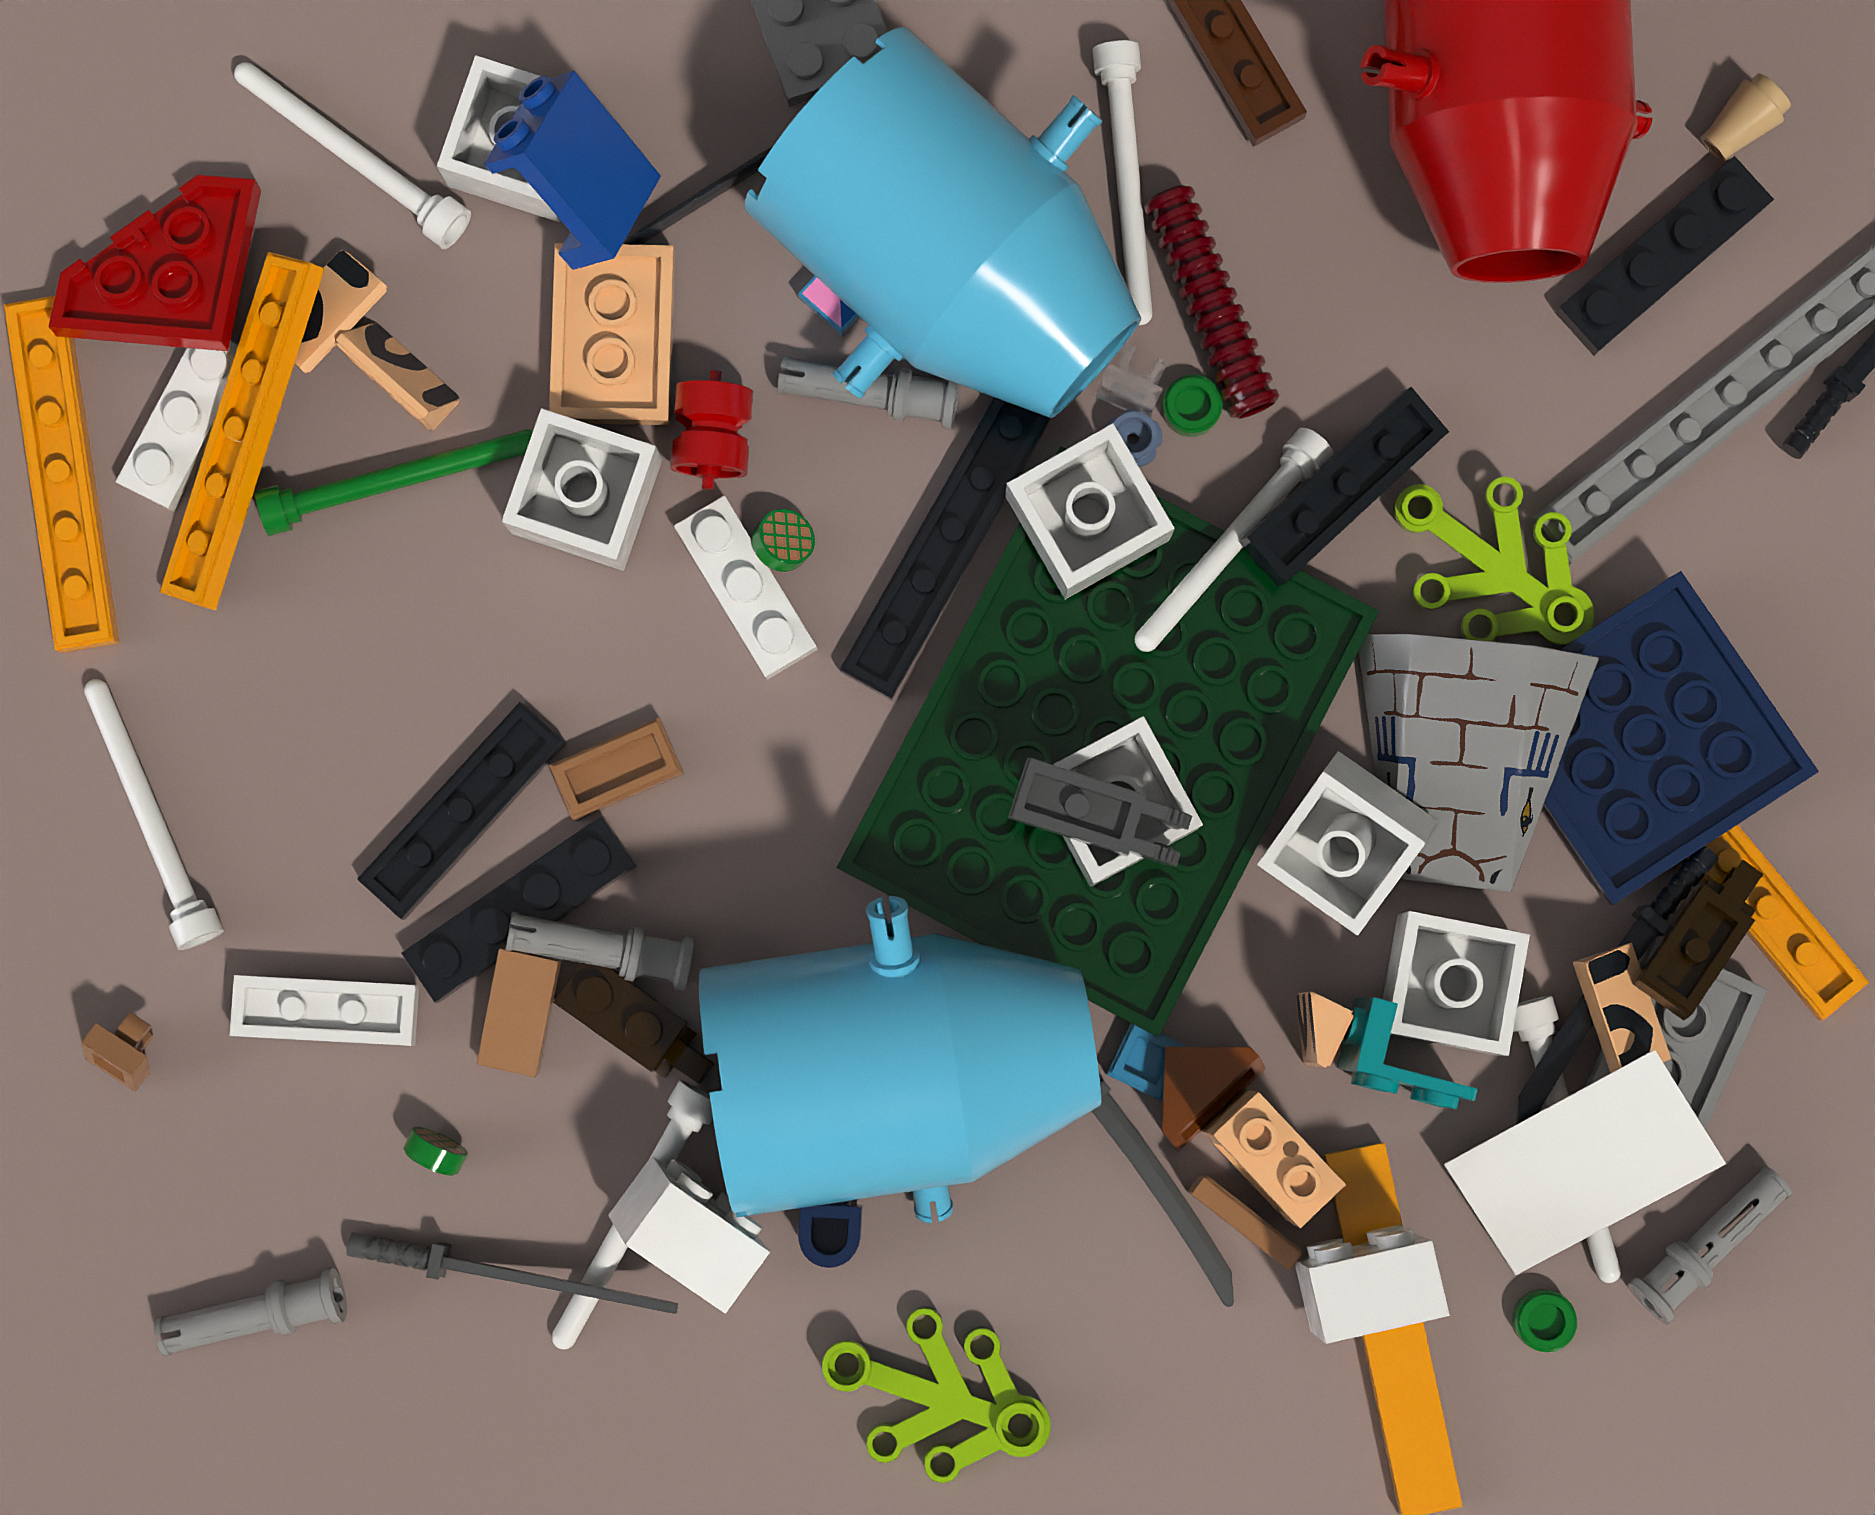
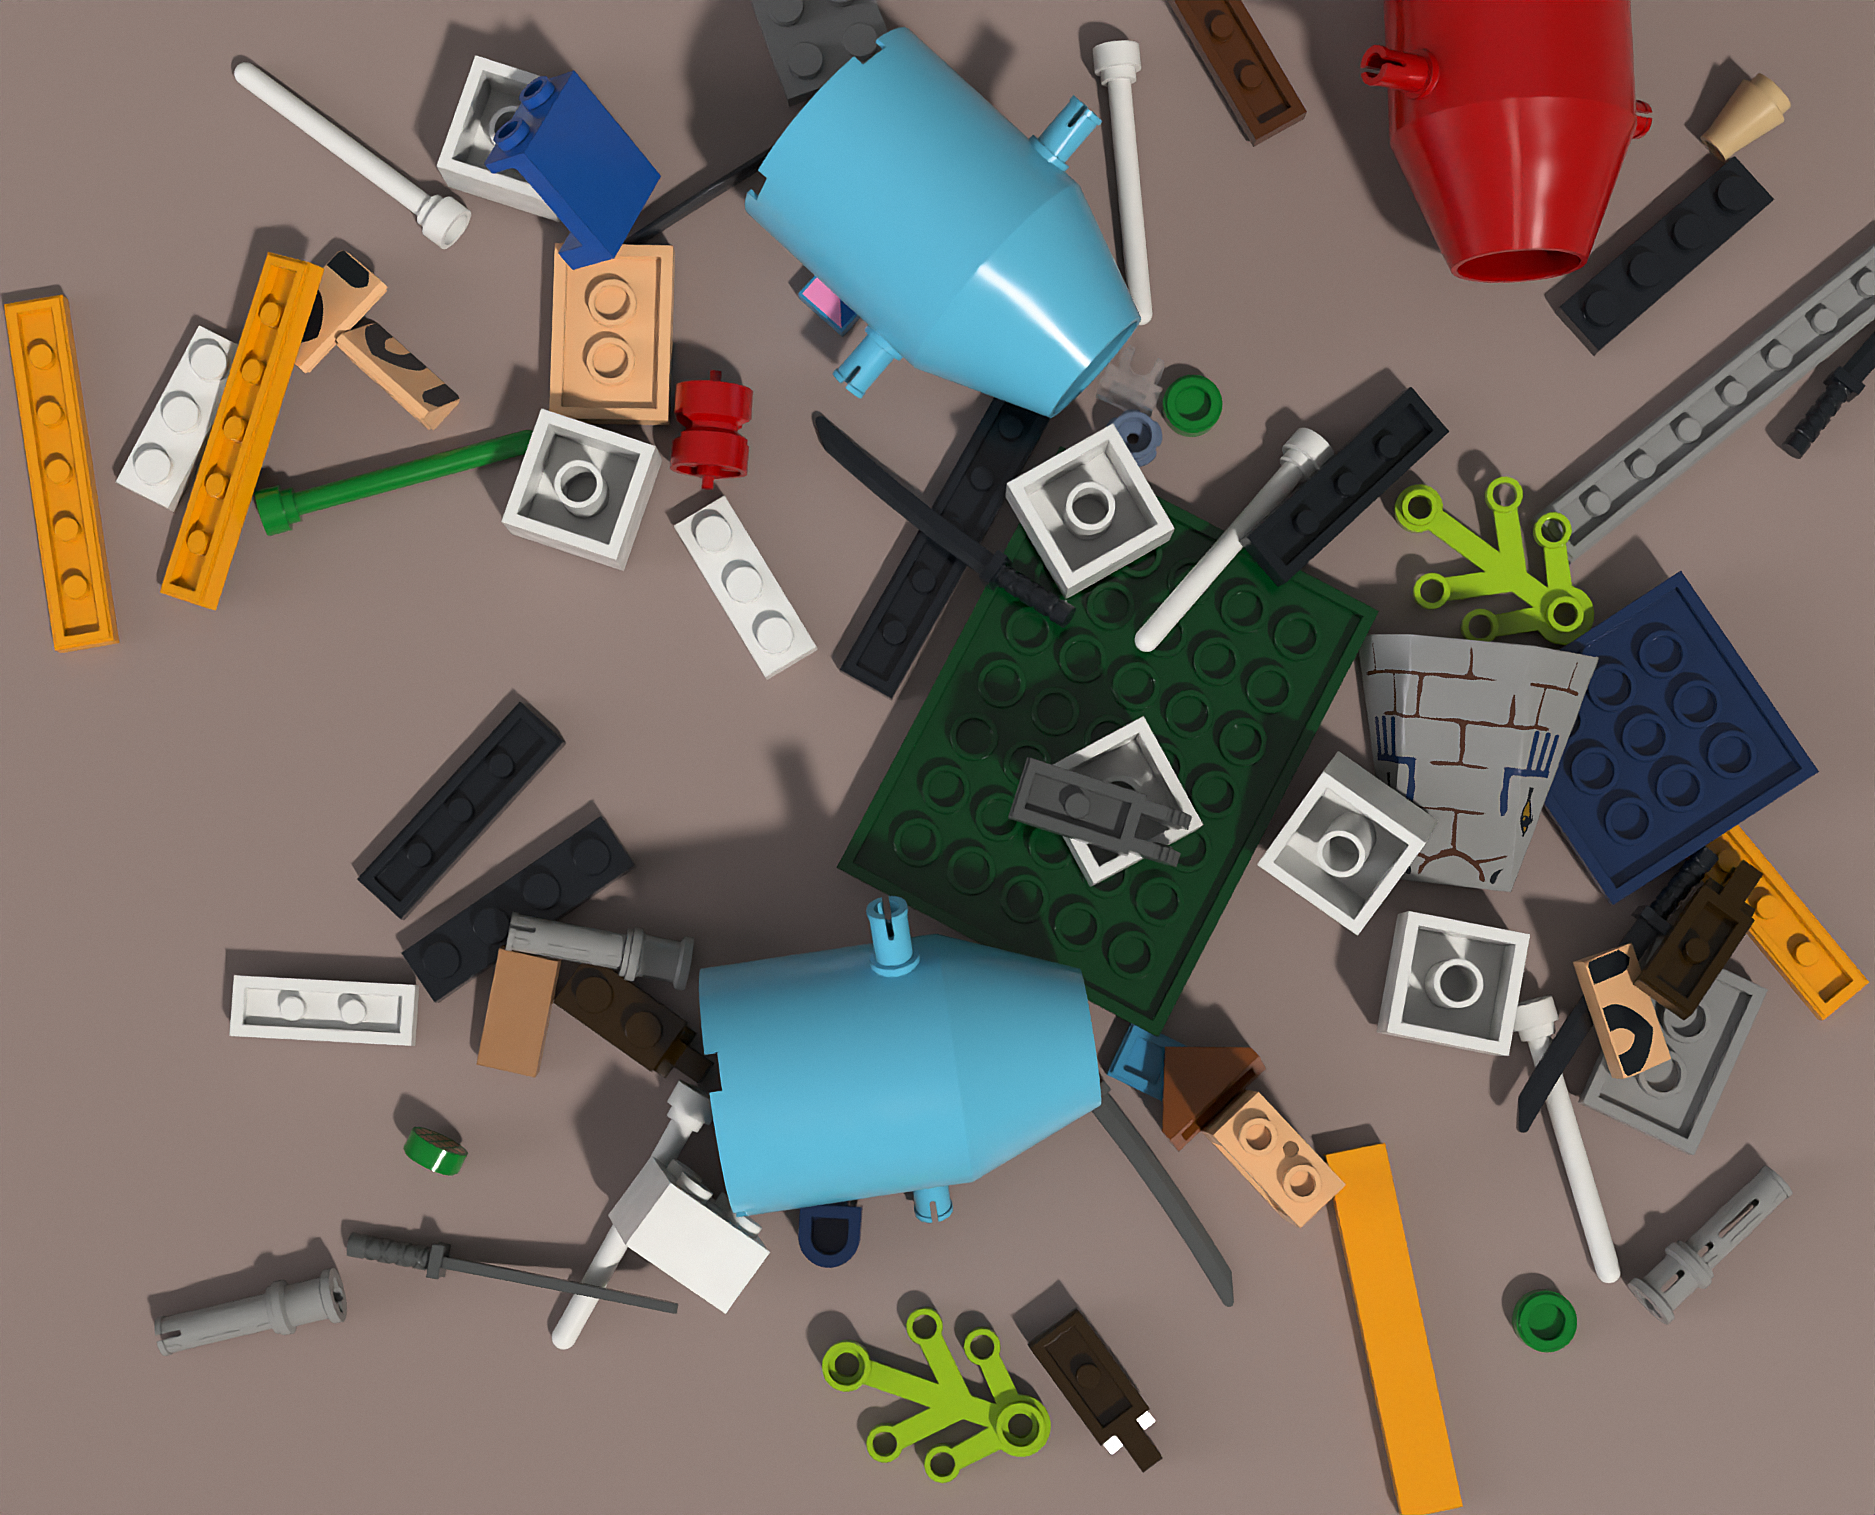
(121, 1052): medium nougat tile -> none
(167, 273): red plate -> none
(191, 919): white piece -> none
(616, 769): medium nougat tile -> none
(783, 540): green tile -> none
(898, 393): light grey pin -> none
(992, 568): none -> black sword
(1096, 1387): none -> dark brown hinge
(1211, 301): dark red piece -> none
(1245, 1221): medium nougat tile -> none
(1321, 1028): light nougat slope -> none
(1365, 1052): teal bracket -> none
(1370, 1284): white brick -> none
(1585, 1162): white sticker -> none

